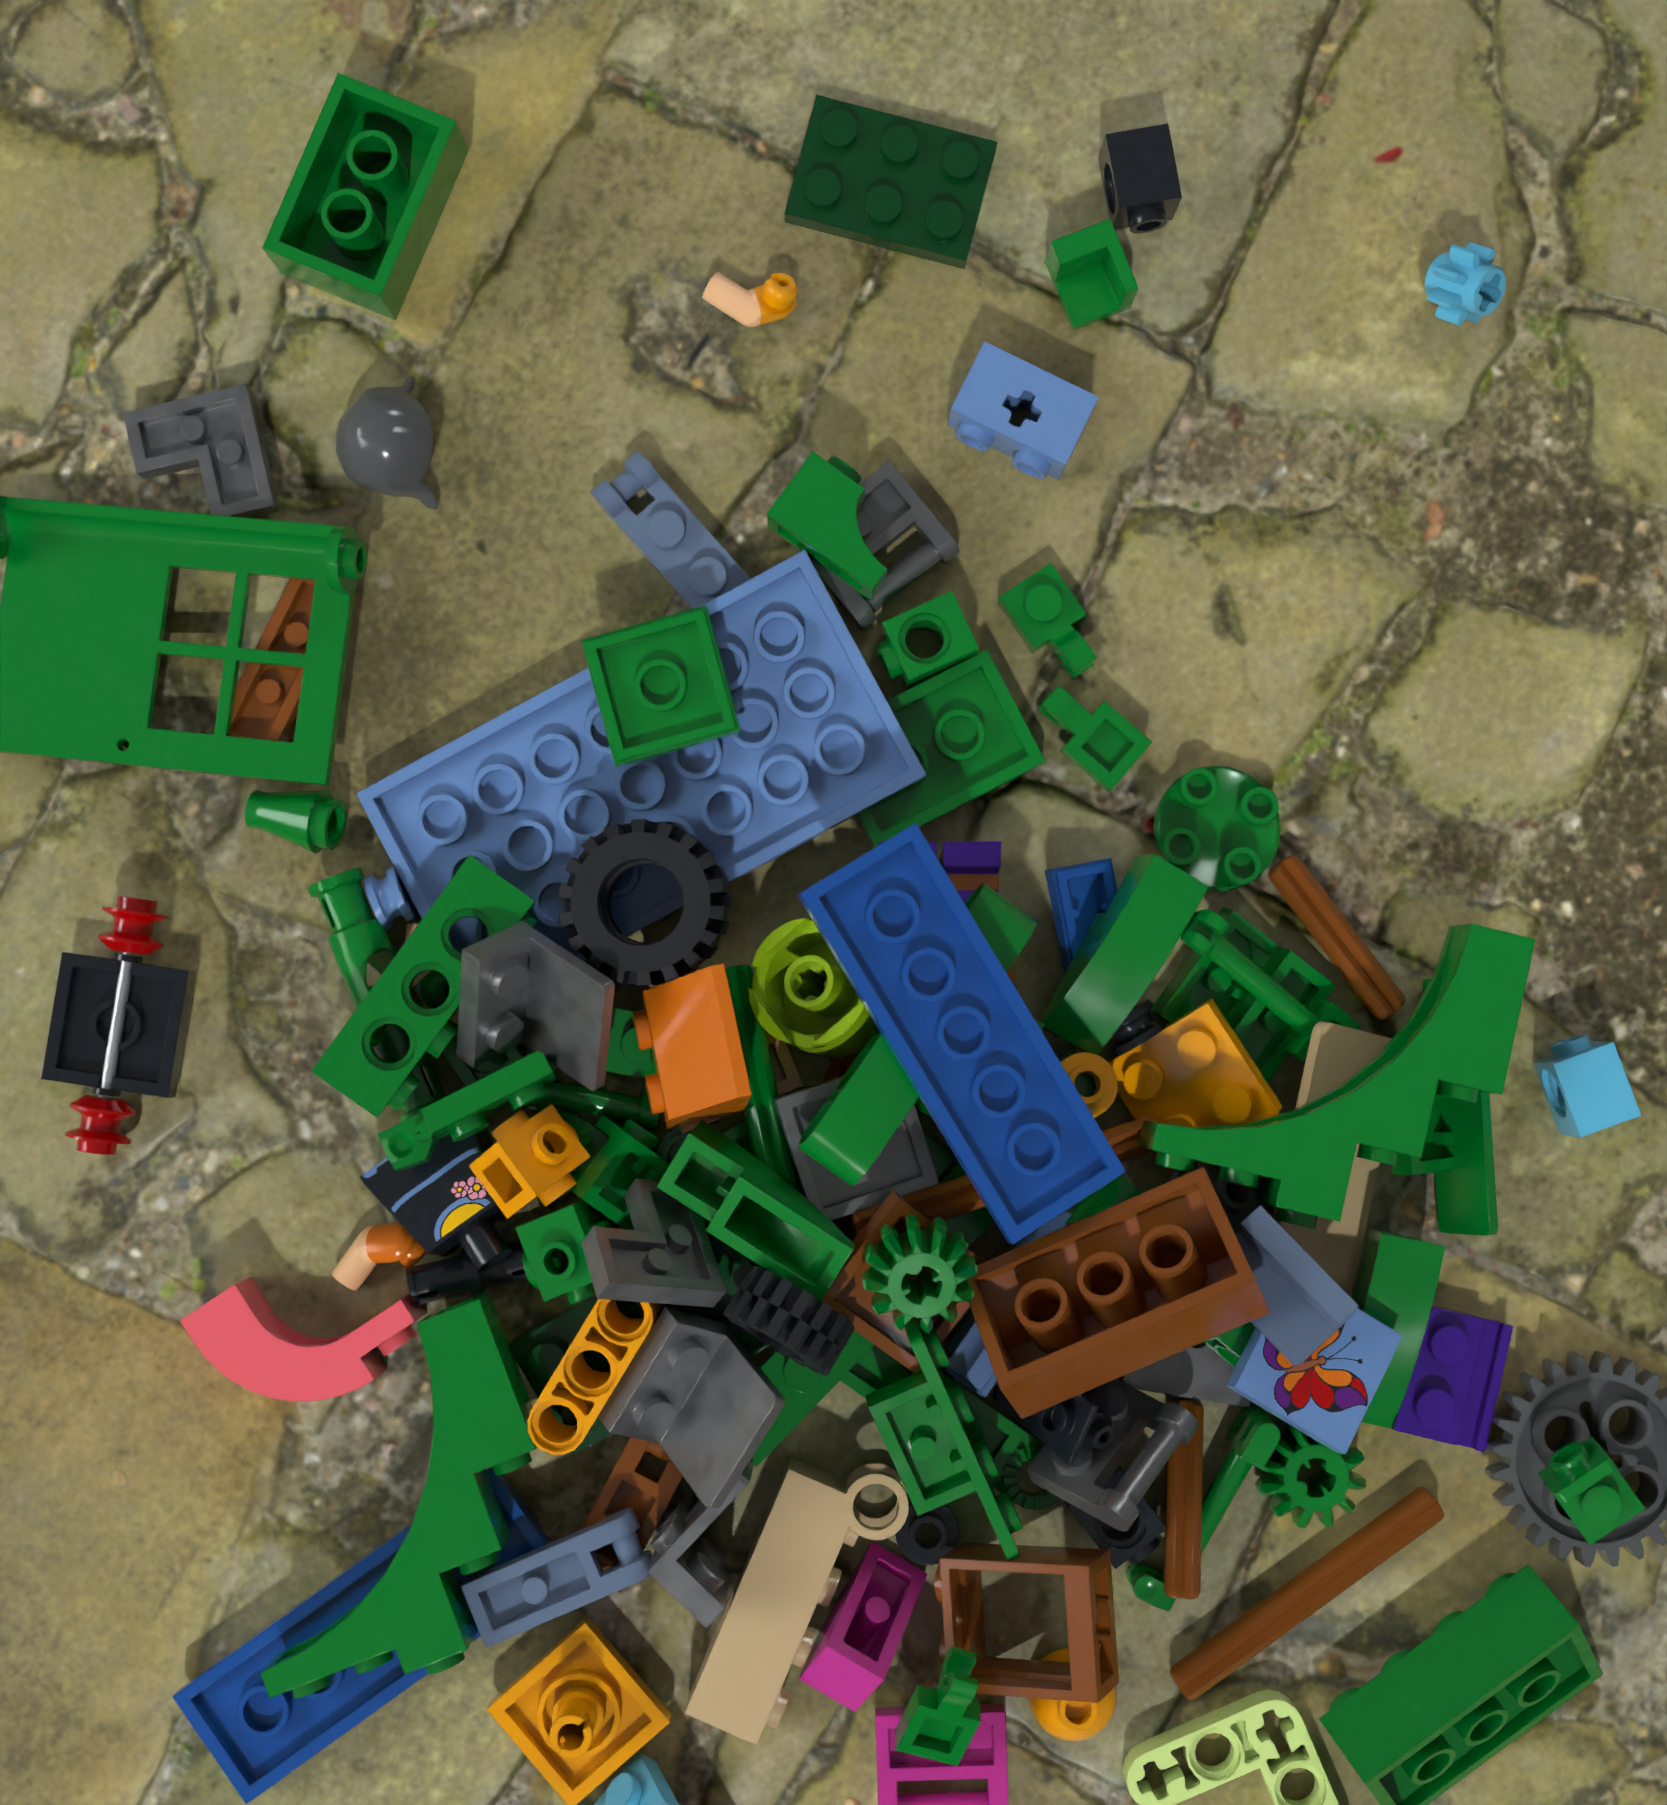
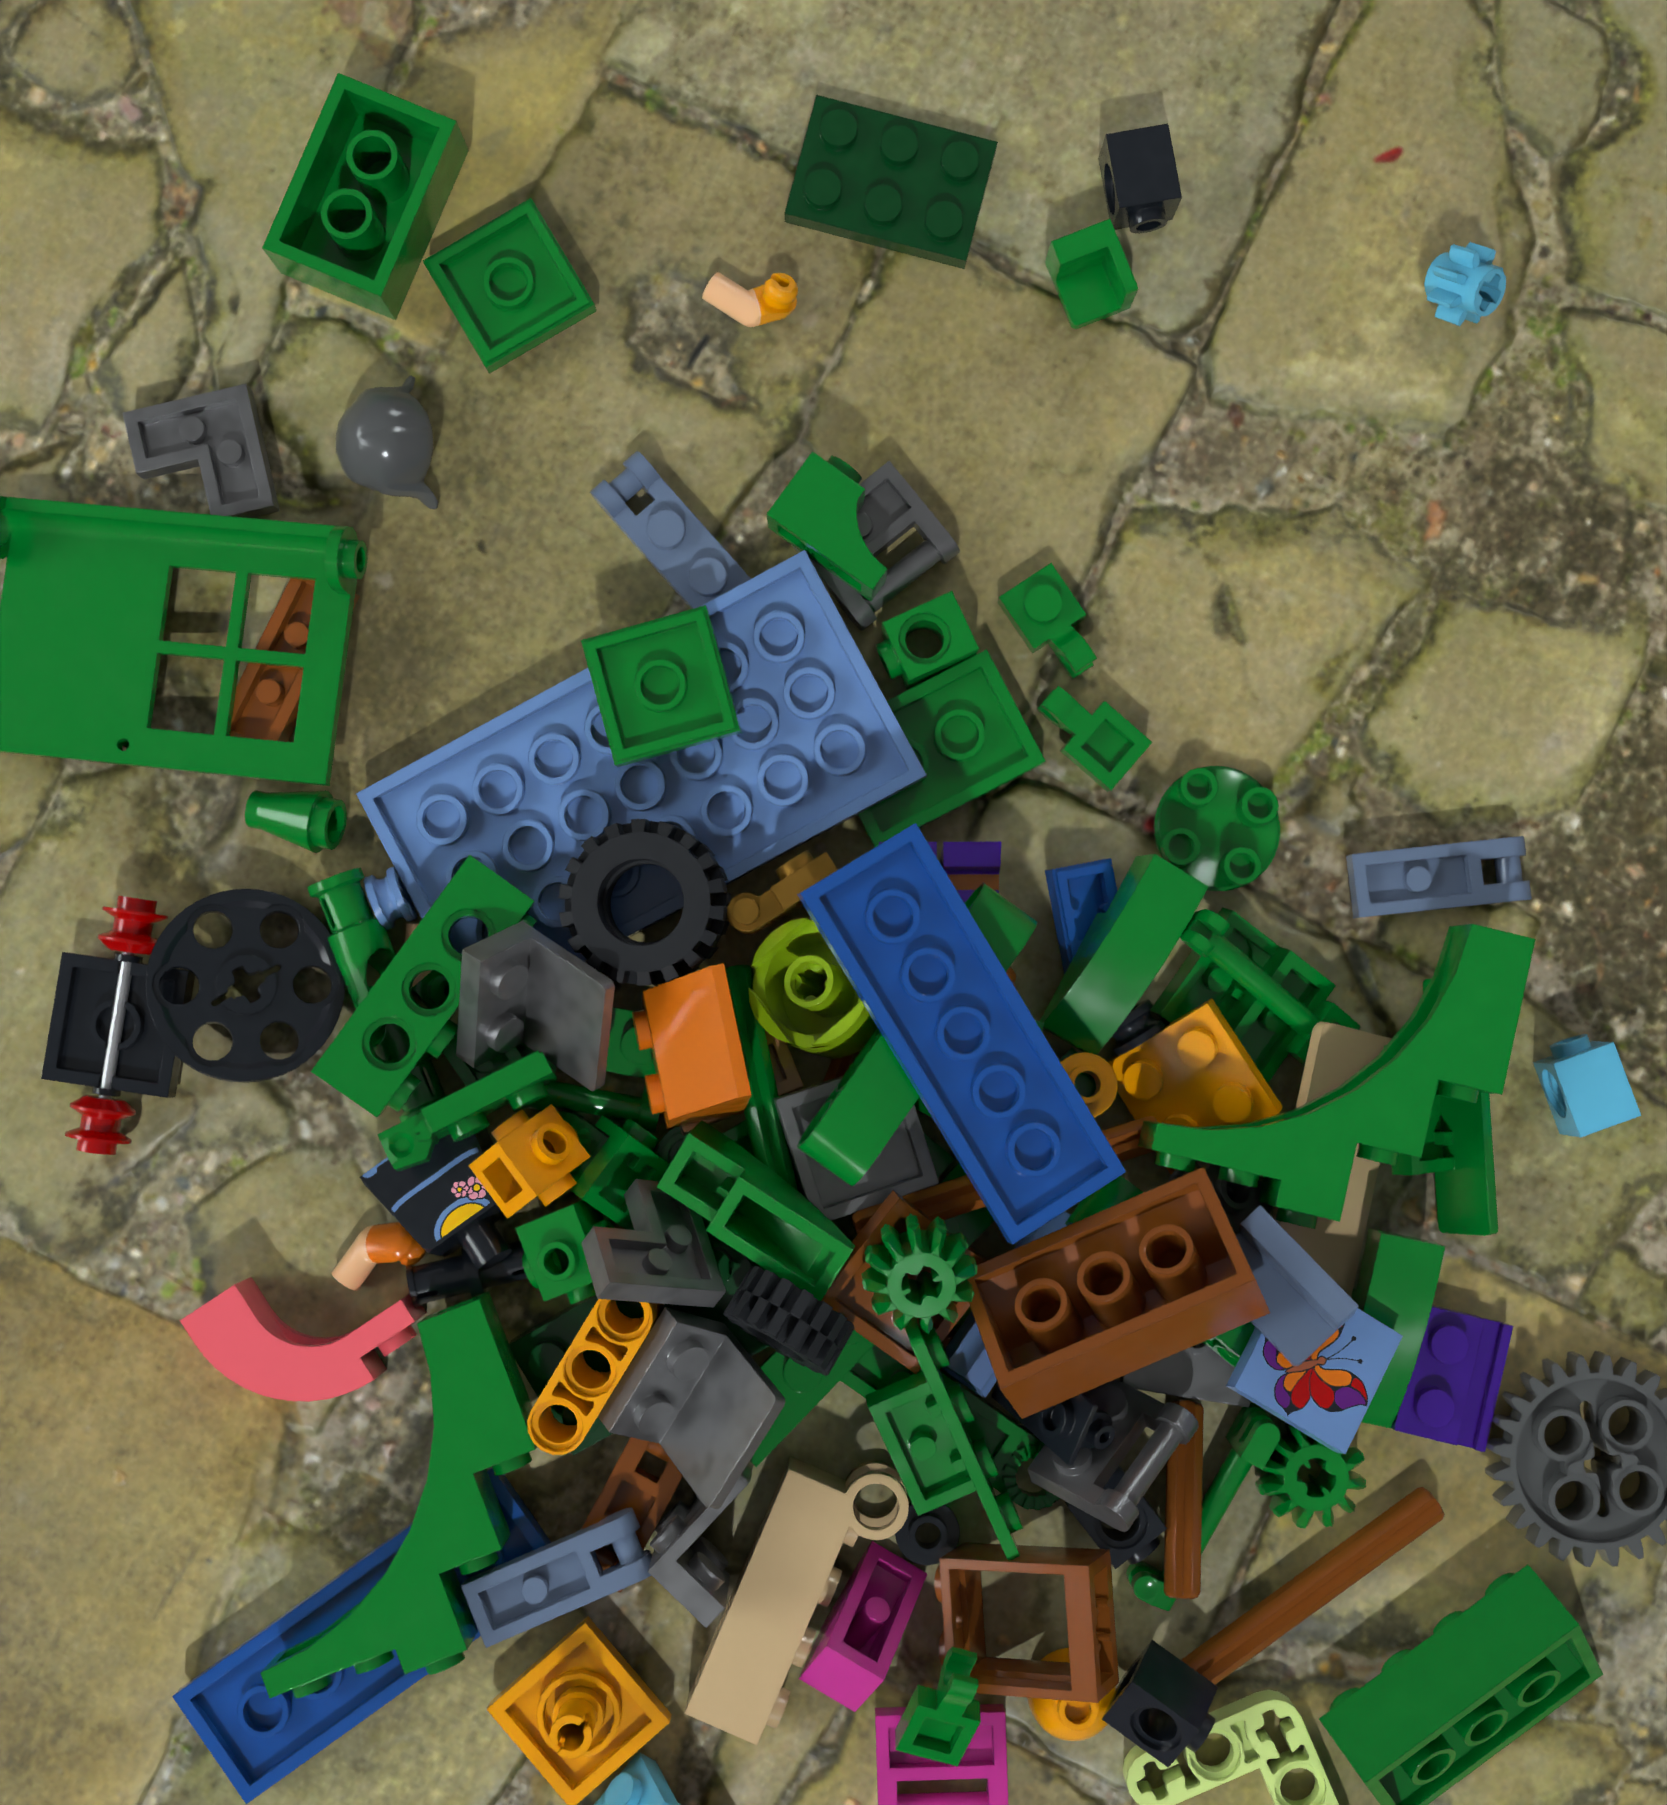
(215, 971): none -> black wedge
(510, 285): none -> green plate
(753, 913): none -> pearl gold plate
(996, 390): medium blue brick -> none
(1162, 1705): none -> black brick
(1336, 937): dark orange axle -> none
(1436, 877): none -> sand blue plate
(1590, 1489): green bracket -> none

